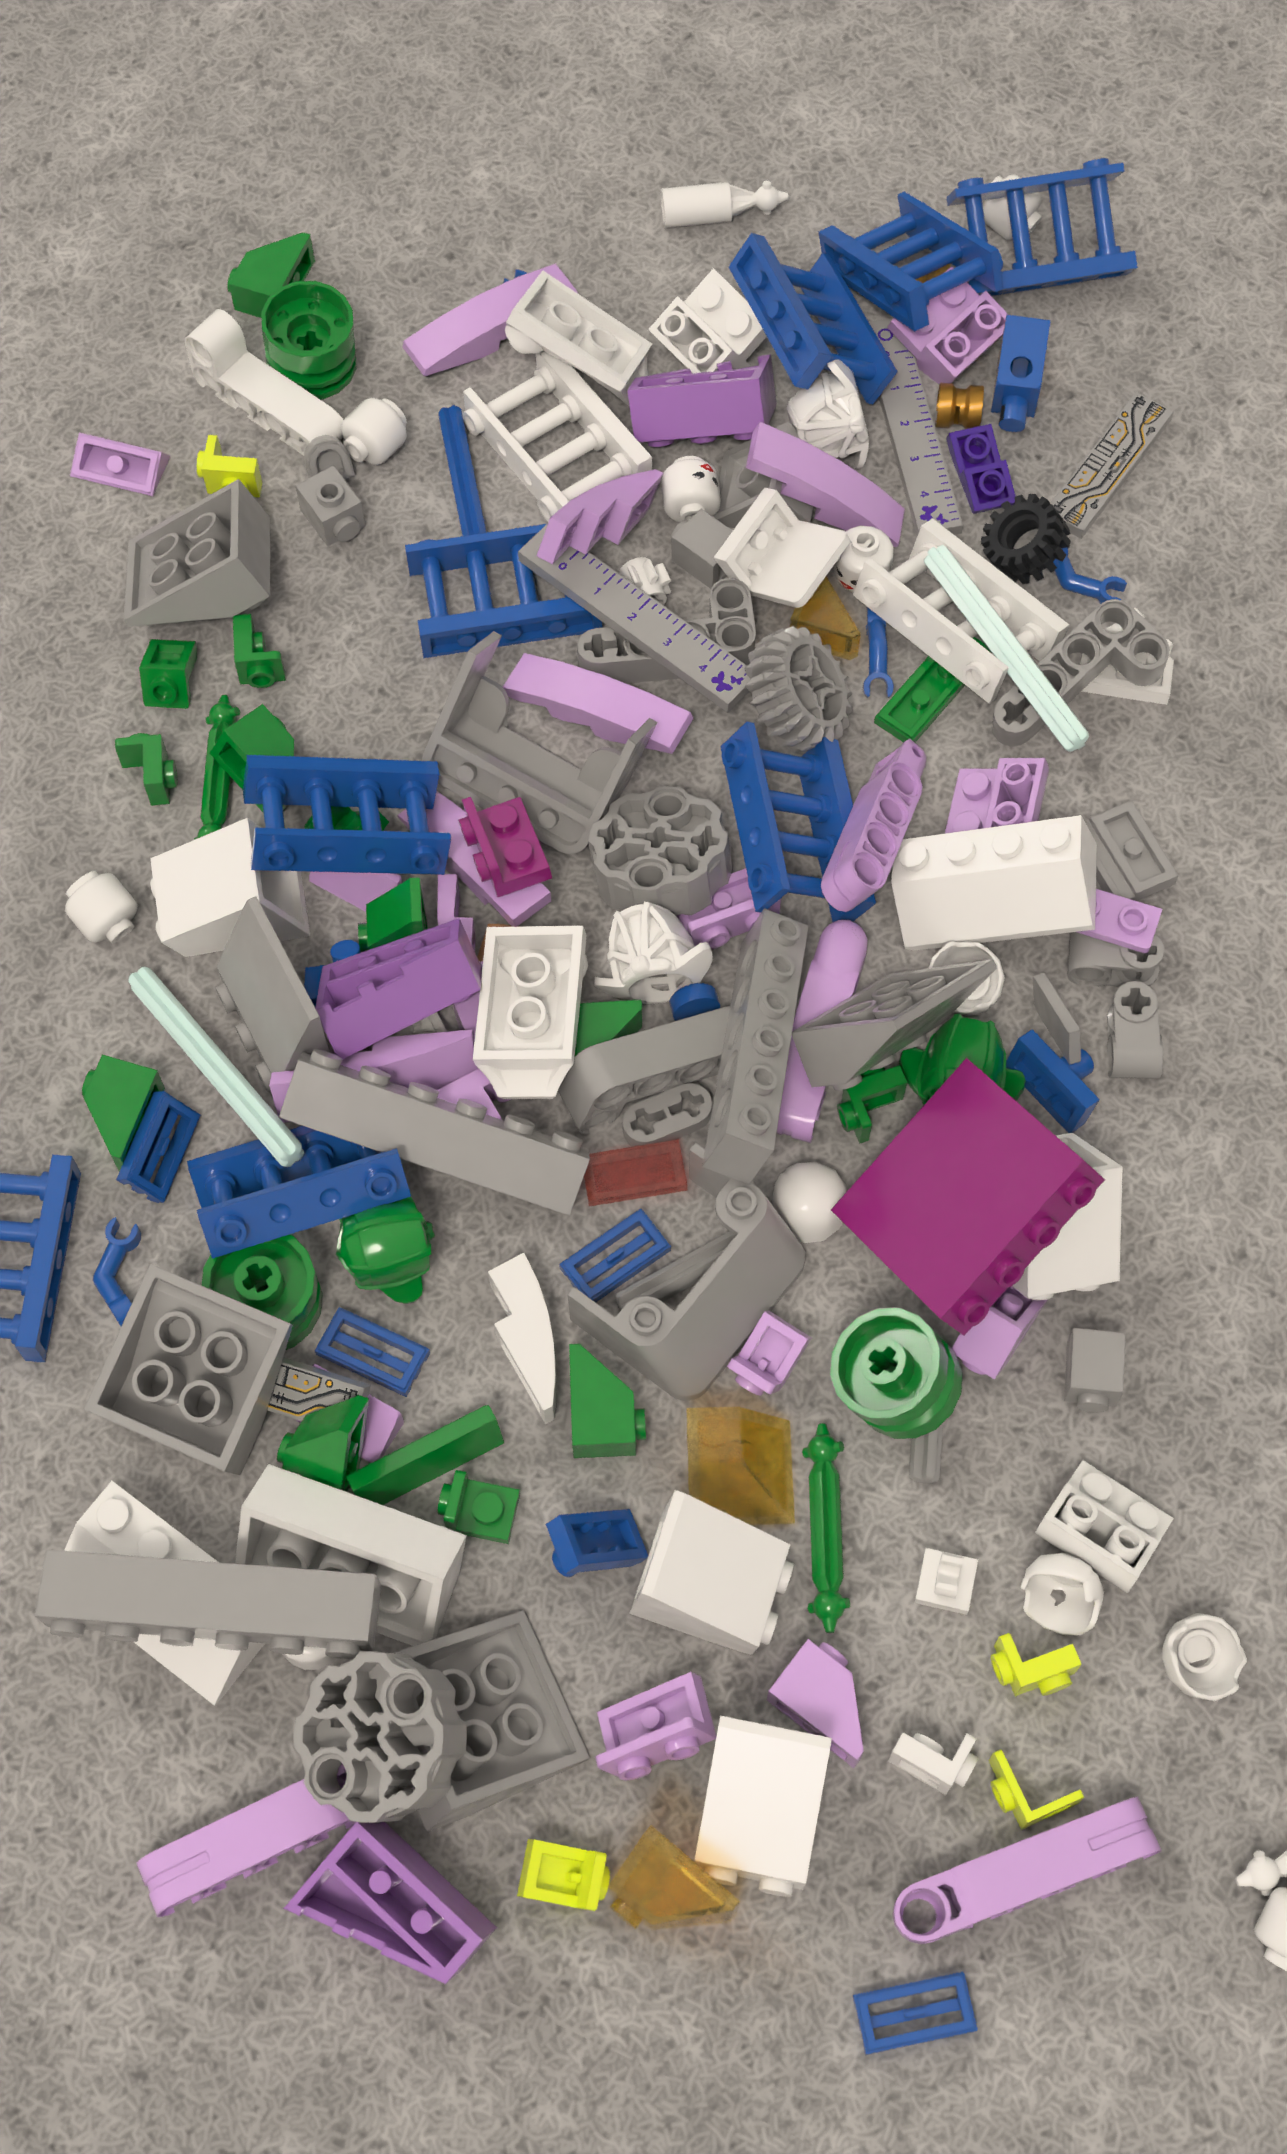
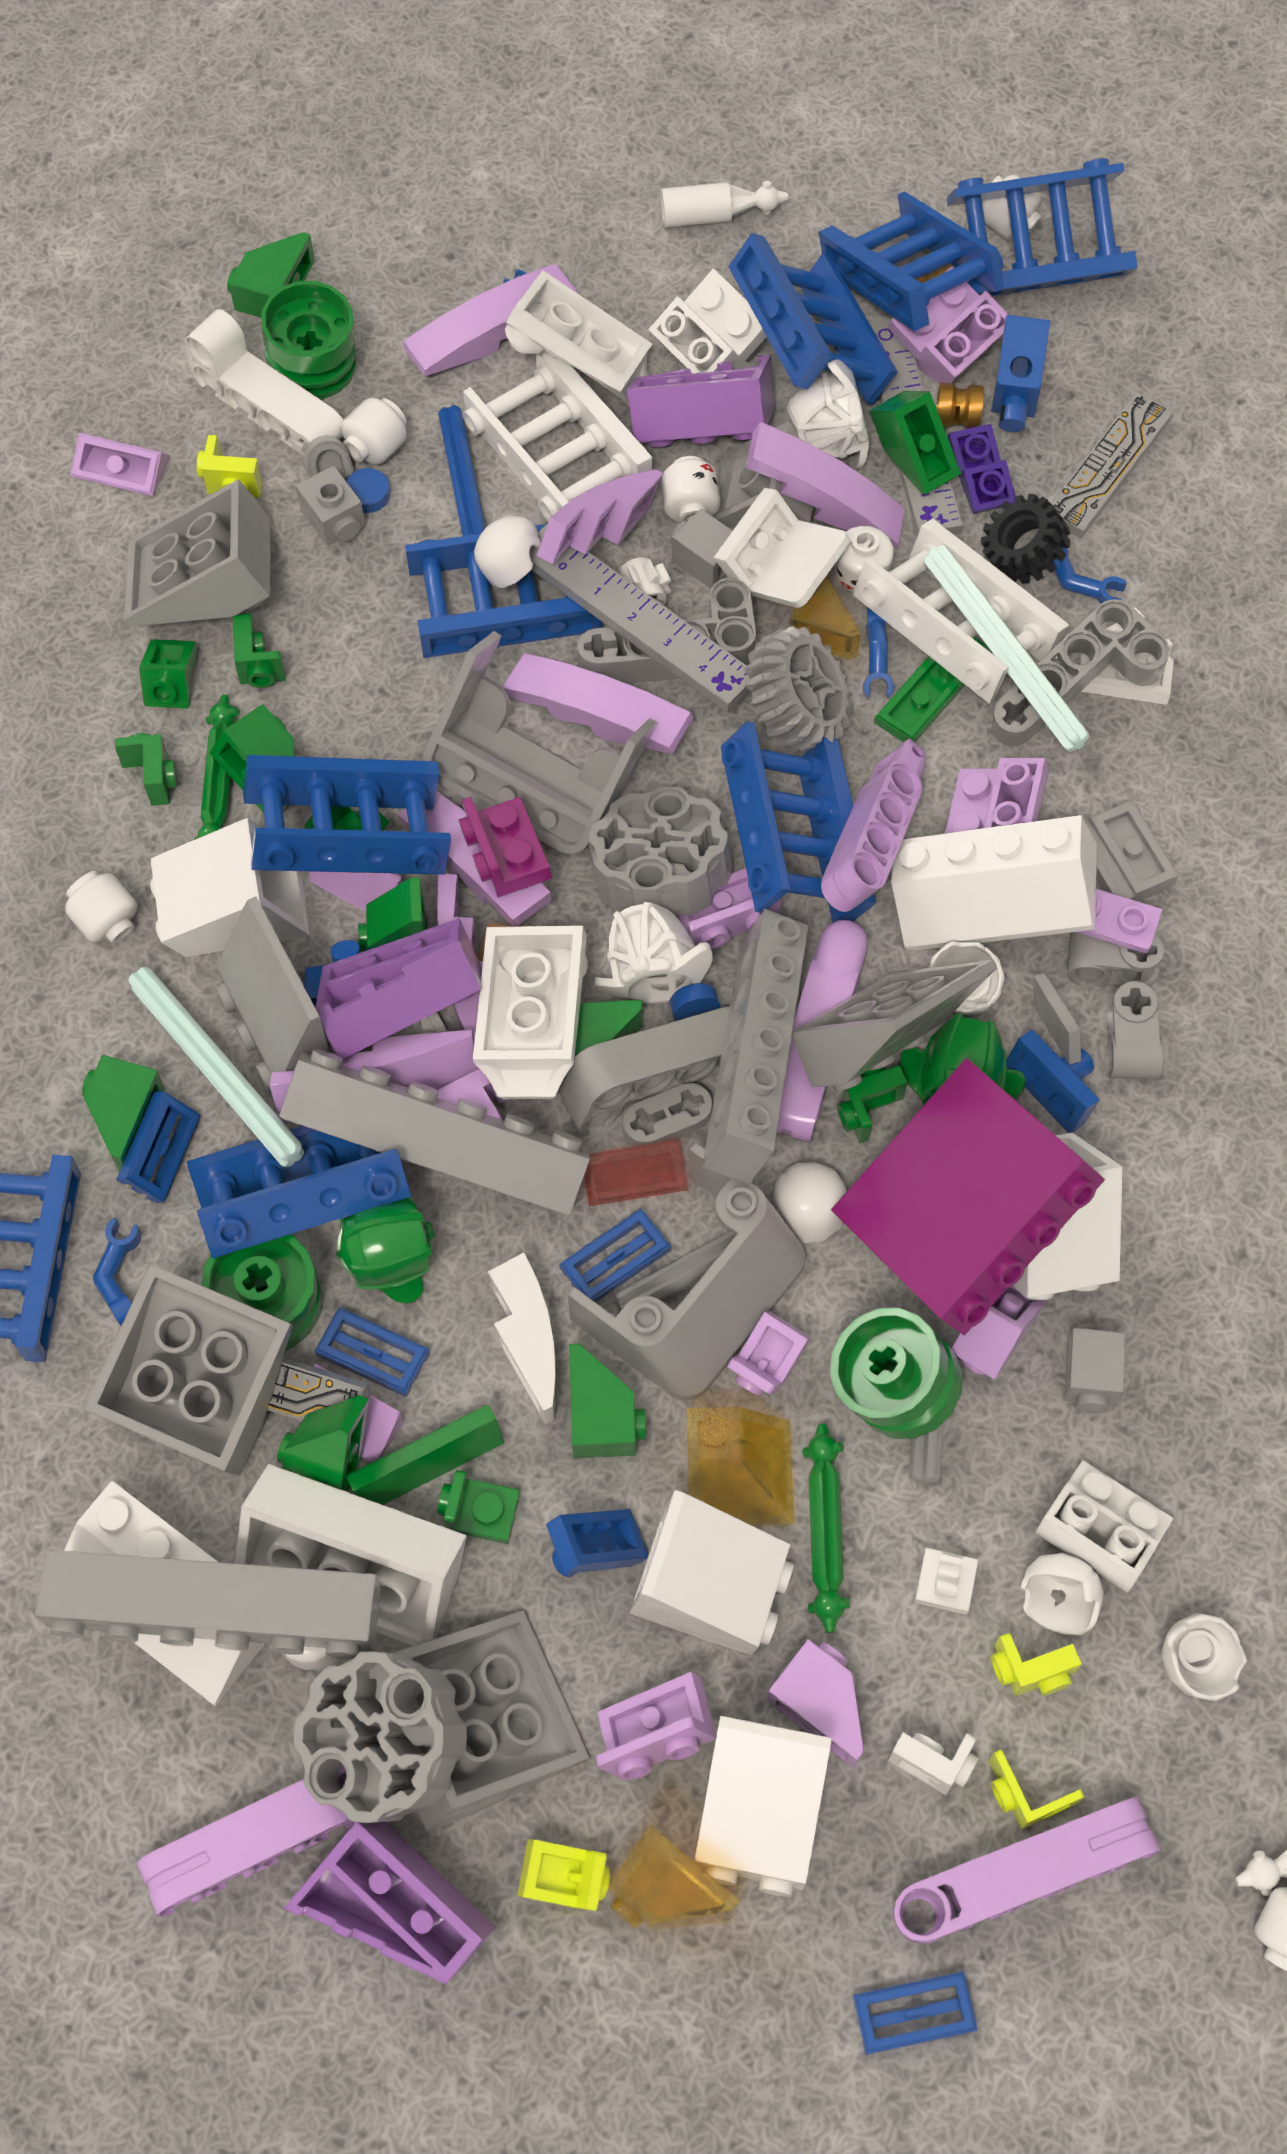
(371, 488): none -> blue tile
(505, 548): none -> white hair
(916, 439): none -> green slope

